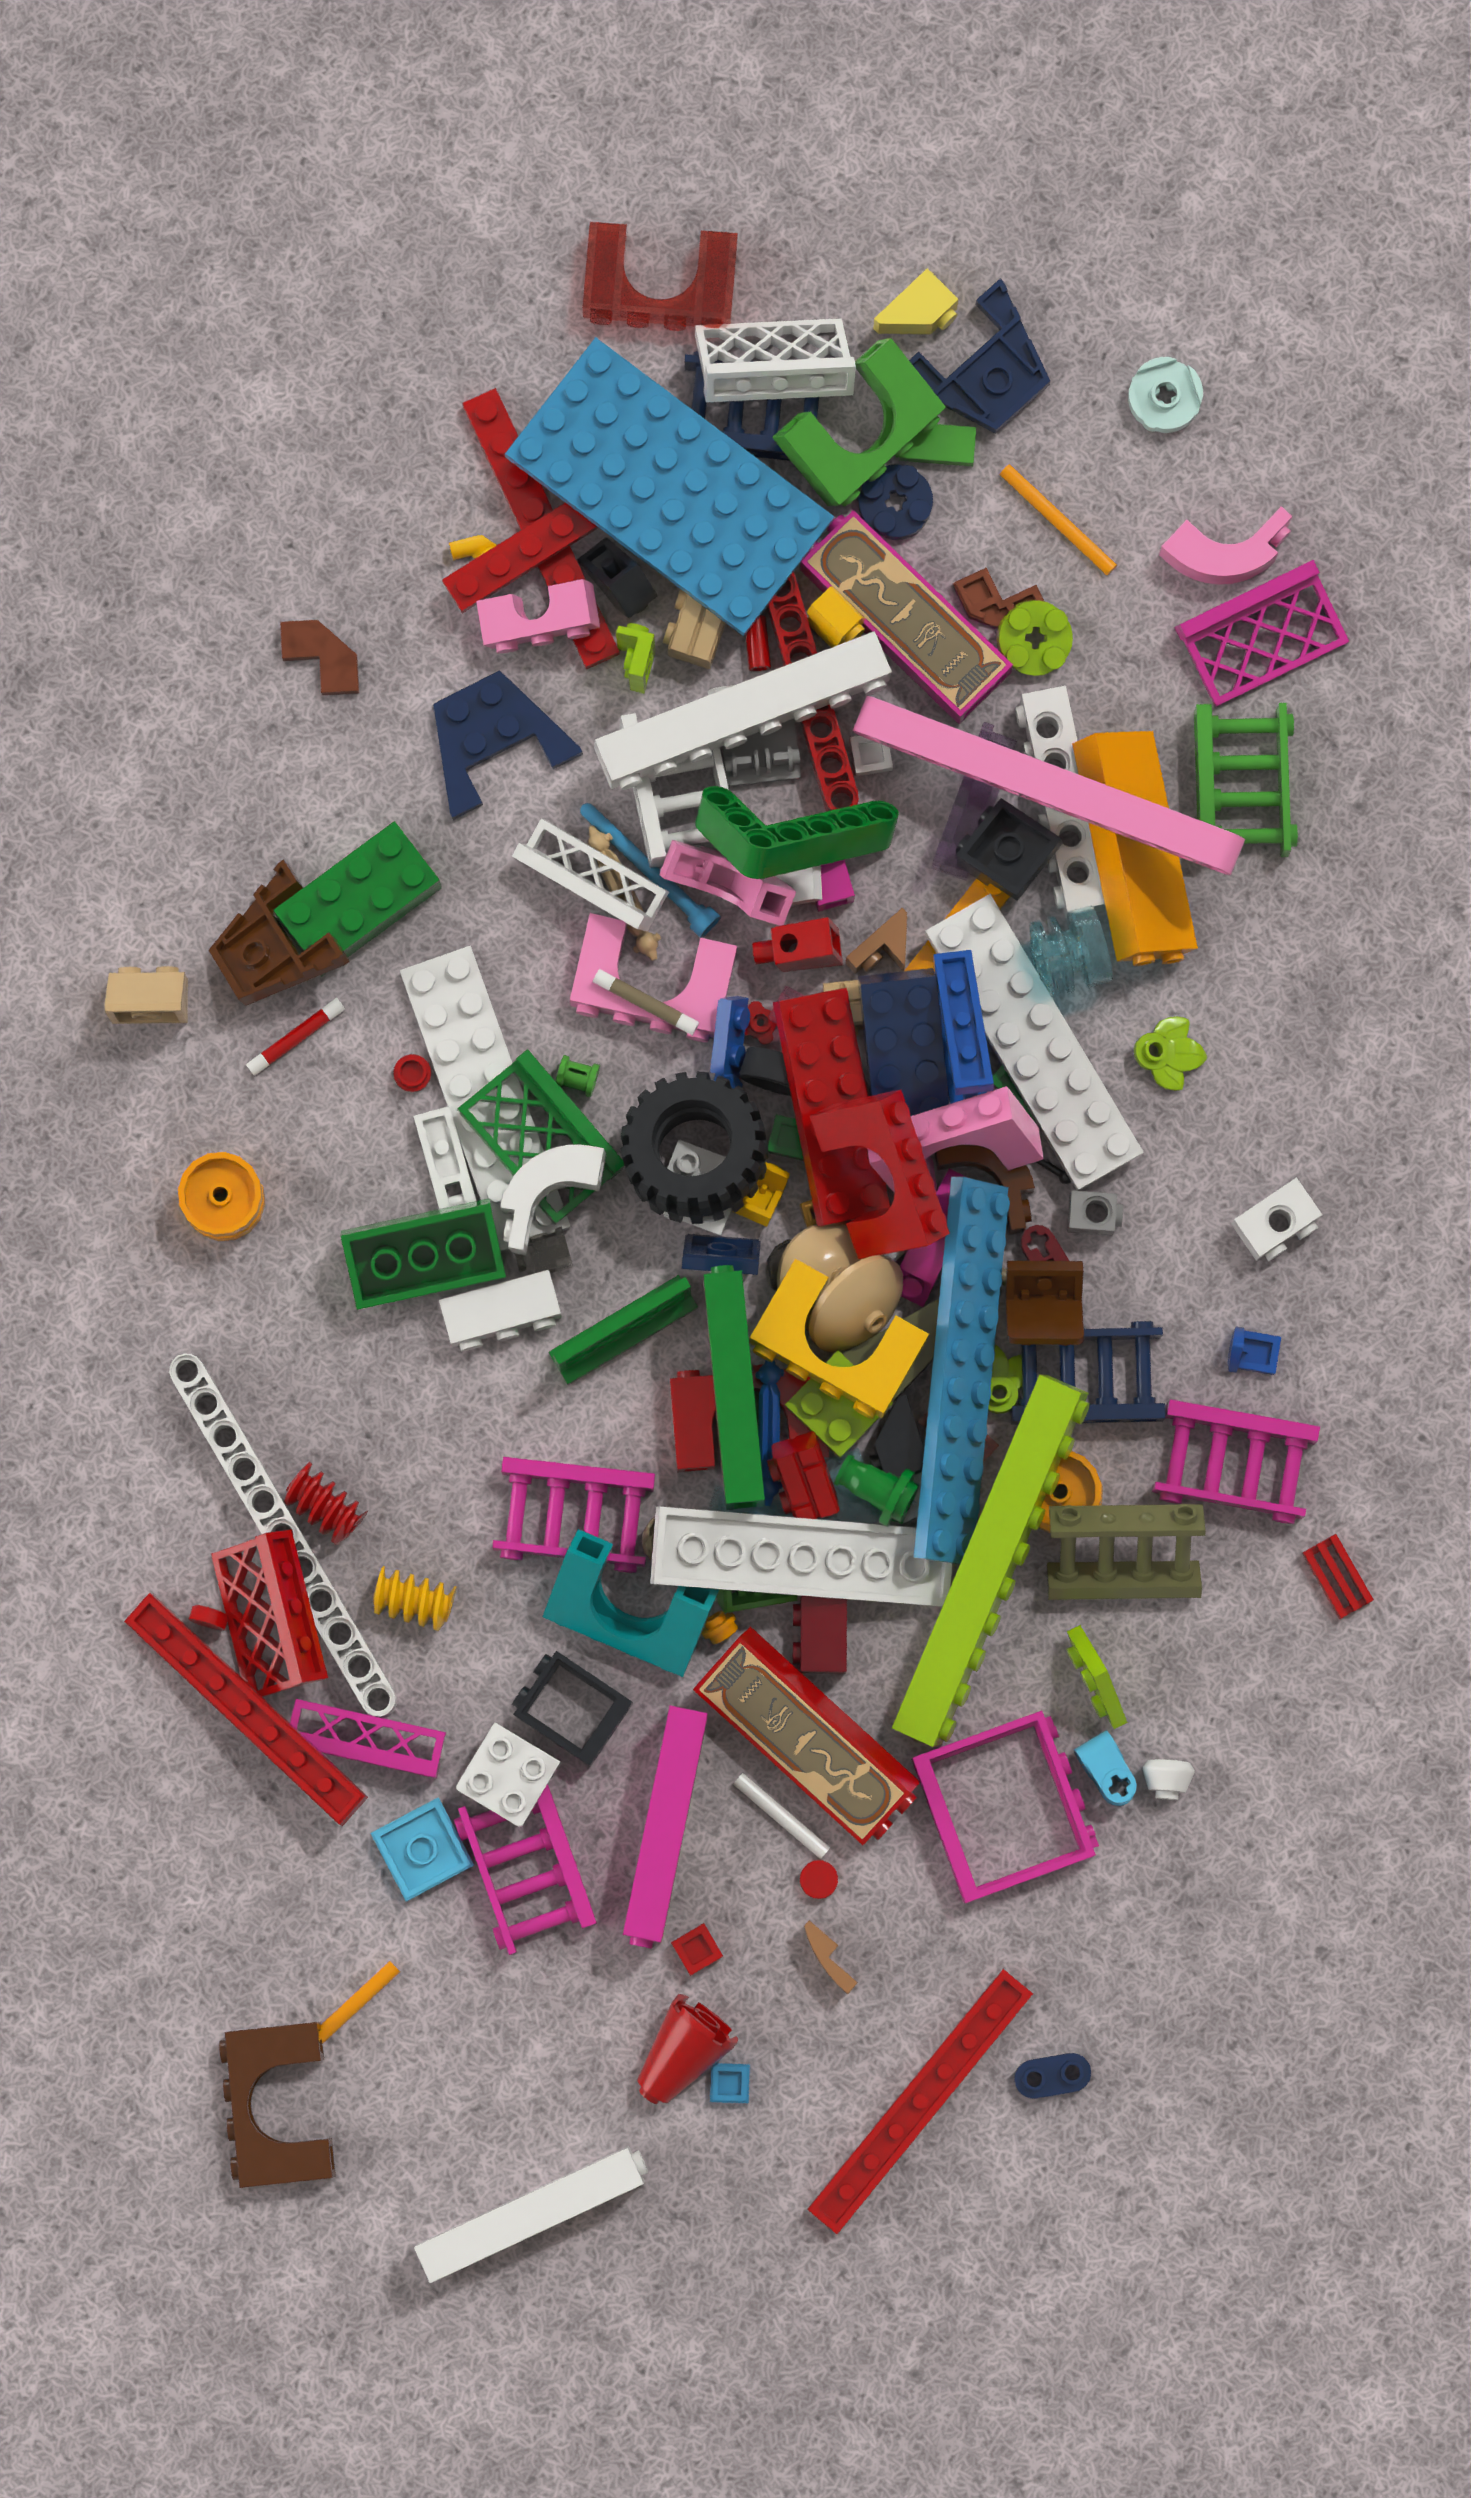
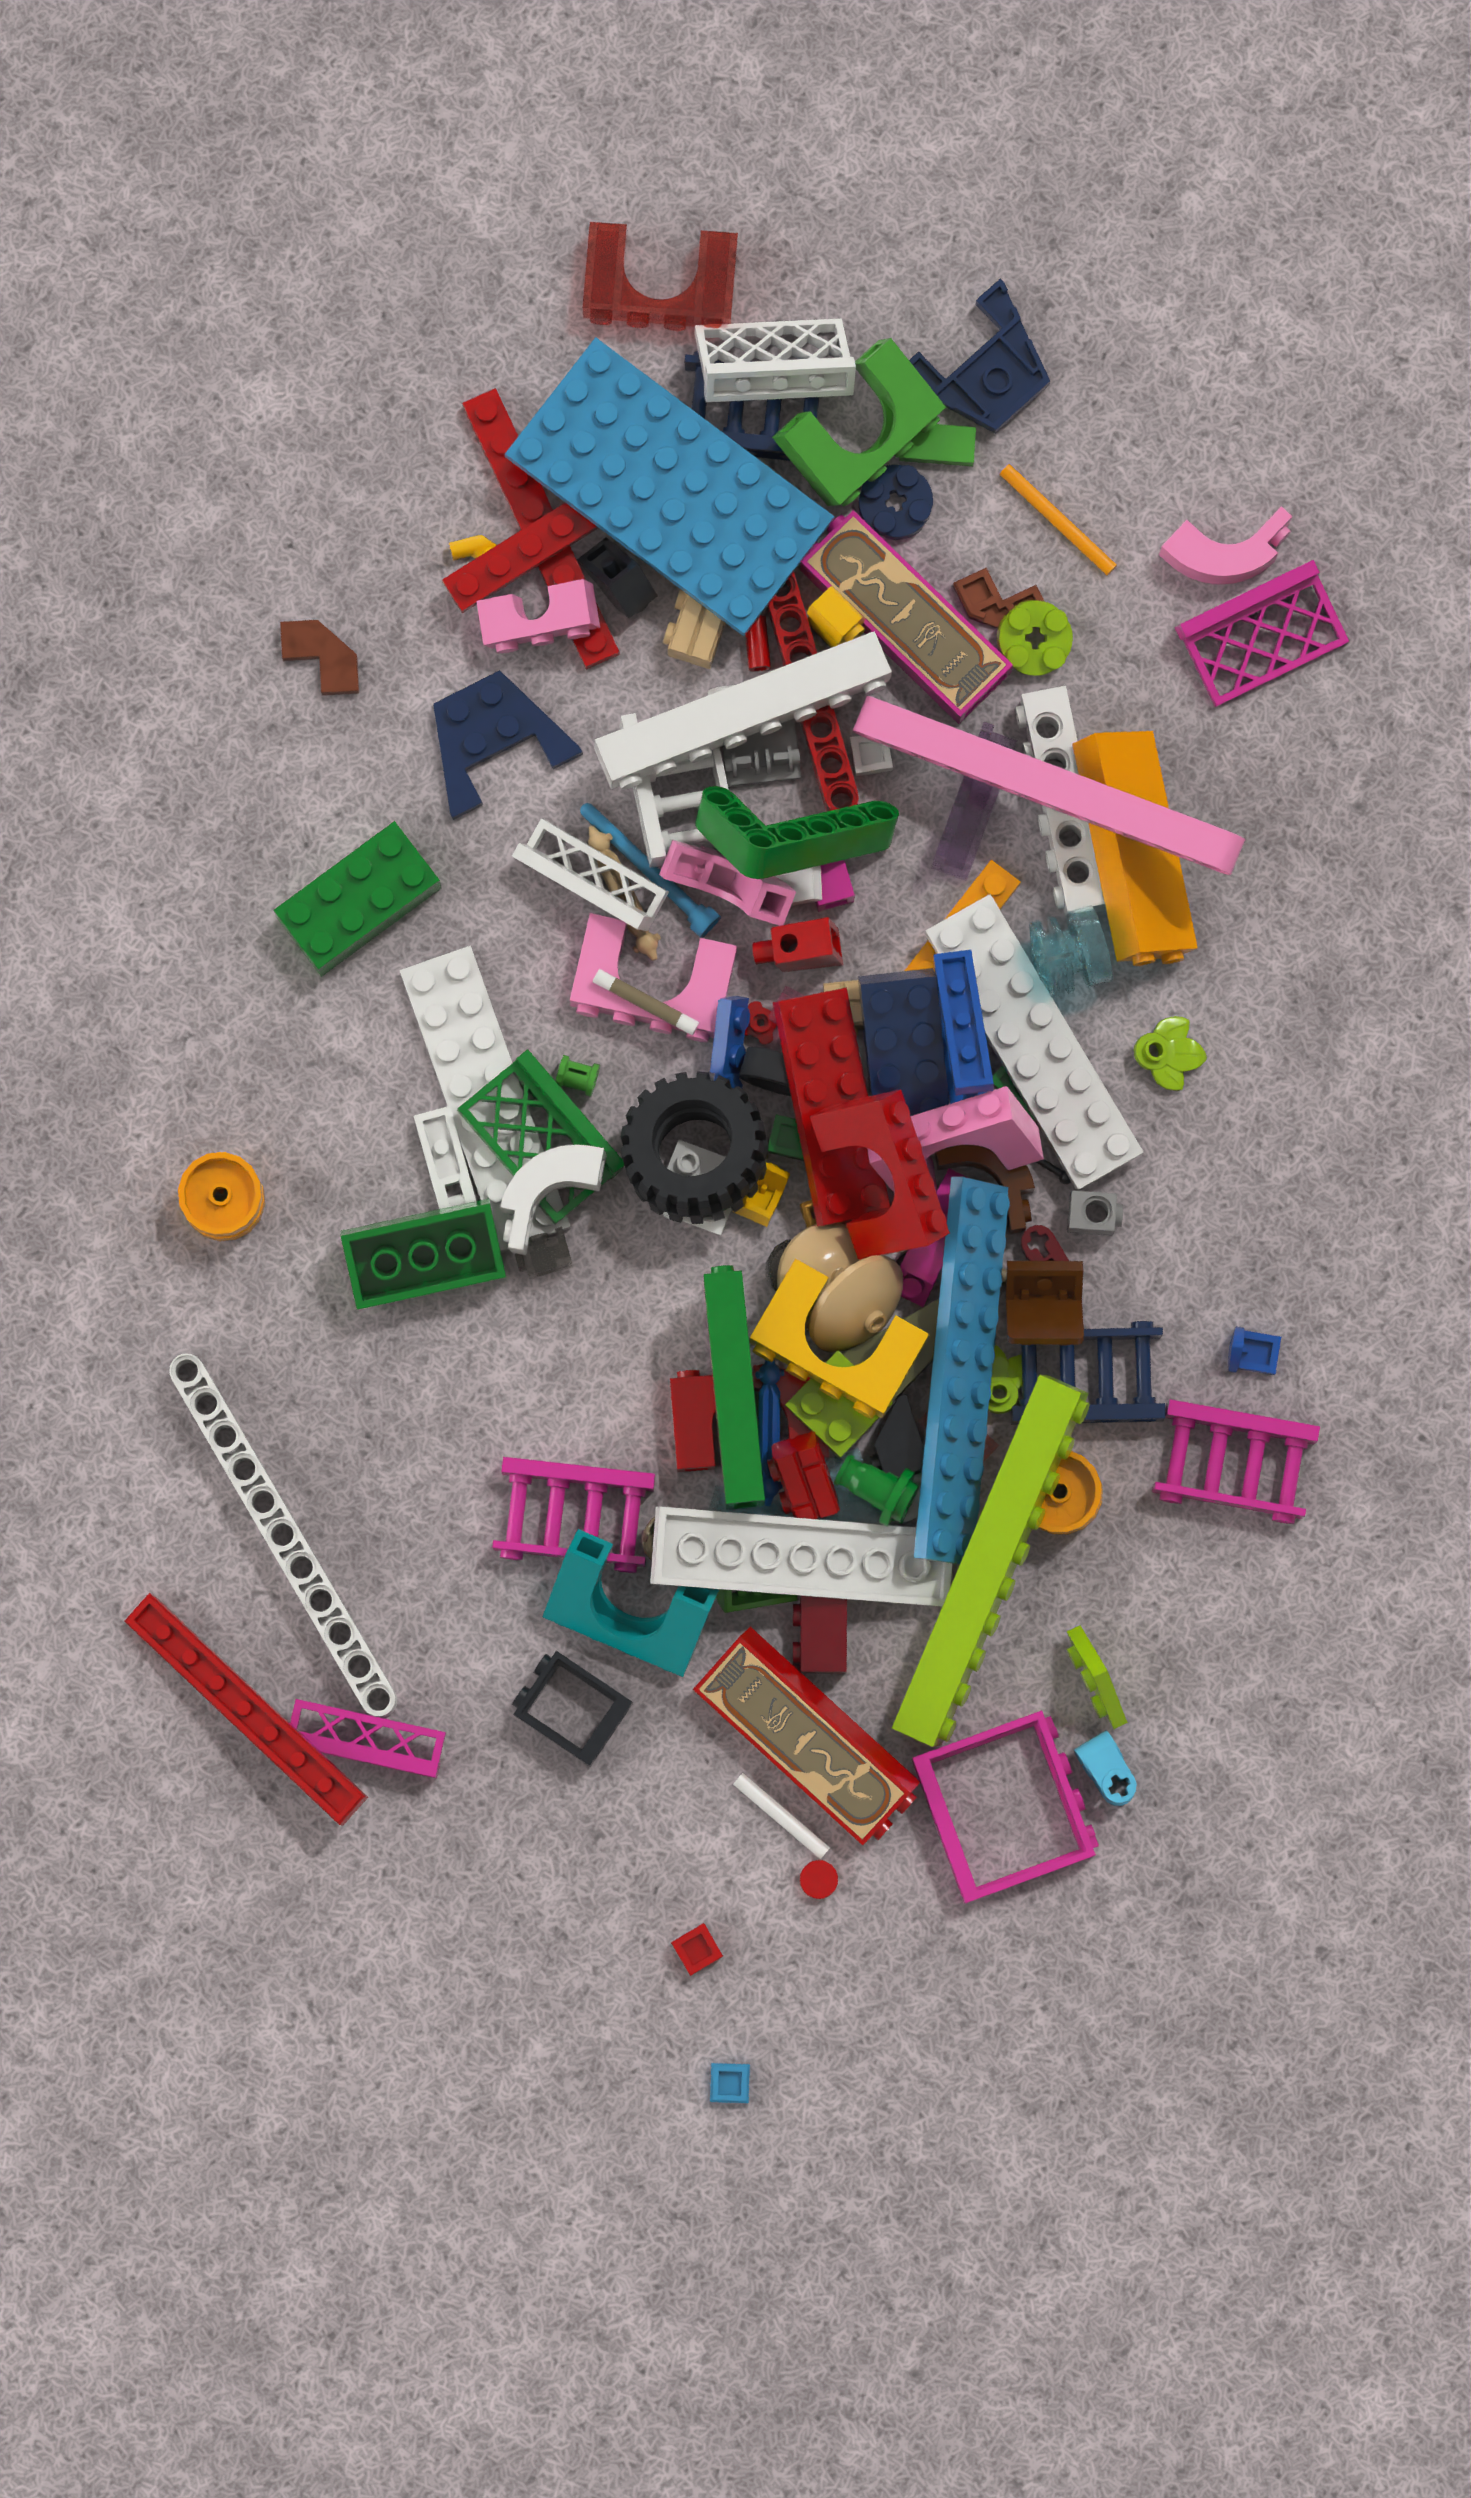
(147, 997): tan slope -> none
(208, 1617): red tile -> none
(259, 954): reddish brown wing -> none
(259, 2157): reddish brown arch -> none
(288, 1608): red fence -> none
(295, 1036): red bar -> none
(323, 1505): red piece -> none
(357, 2001): light orange bar -> none
(412, 1073): red plate -> none
(413, 1599): yellow piece -> none
(422, 1849): medium azure plate -> none
(500, 1310): white brick -> none
(507, 1775): white bracket -> none
(531, 2213): white brick -> none
(563, 1873): dark pink fence -> none
(624, 1329): green fence -> none
(639, 655): lime bracket -> none
(665, 1826): dark pink brick -> none
(683, 2050): red cone -> none
(708, 1251): dark blue plate -> none
(719, 1627): light orange plate -> none
(823, 1948): medium nougat slope -> none
(888, 937): medium nougat slope -> none
(919, 308): light yellow slope -> none
(919, 2101): red plate -> none
(1007, 849): black plate -> none
(1052, 2075): dark blue plate -> none
(1126, 1578): olive fence -> none
(1167, 1777): white cone -> none
(1176, 377): light aqua plate -> none
(1211, 763): bright green fence -> none
(1289, 1201): white brick -> none
(1350, 1568): red tile -> none

